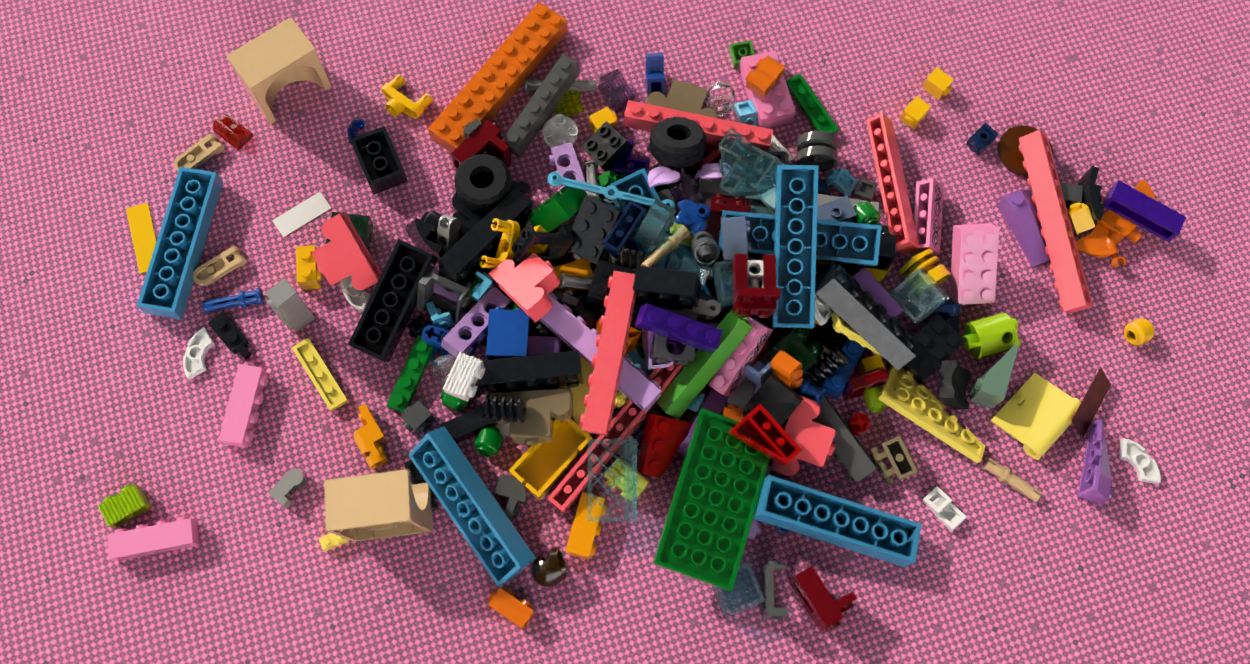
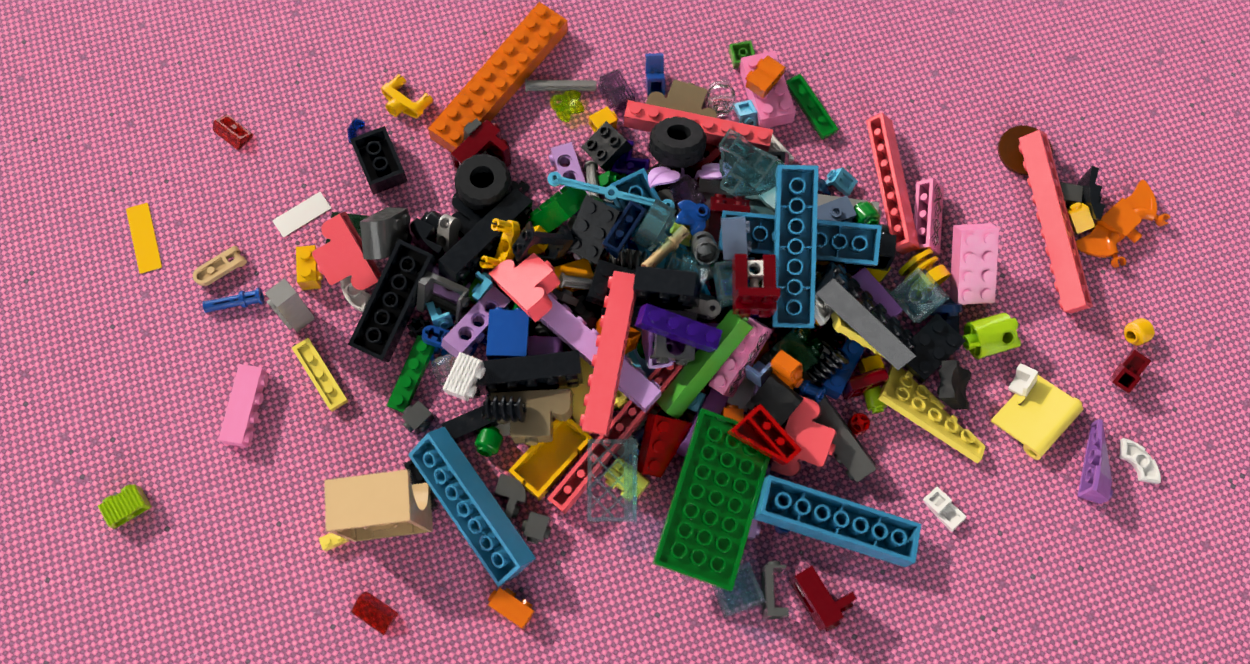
(153, 539): bright pink brick -> none
(180, 243): dark azure brick -> none
(196, 352): white tile -> none
(198, 153): tan plate -> none
(230, 334): black hinge -> none
(275, 61): tan piece -> none
(287, 486): light grey leg -> none
(370, 439): light orange plate -> none
(374, 612): none -> clear red slope
(383, 230): none -> dark grey brick
(454, 403): green head -> none
(536, 528): none -> dark grey brick
(541, 105): dark grey brick -> none
(550, 571): dark brown helmet -> none
(559, 131): white dish -> none
(583, 533): light orange brick -> none
(817, 149): dark grey wheel -> none
(865, 189): dark grey plate -> none
(900, 458): dark tan brick -> none
(915, 112): yellow brick -> none
(938, 83): yellow brick -> none
(982, 139): dark blue brick -> none
(992, 386): sand green slope -> none
(1004, 474): tan pin -> none
(1022, 219): medium lavender wedge -> none
(1023, 381): none -> white panel
(1091, 402): reddish brown sticker -> none
(1127, 374): none -> dark red brick
(1144, 211): dark purple brick -> none

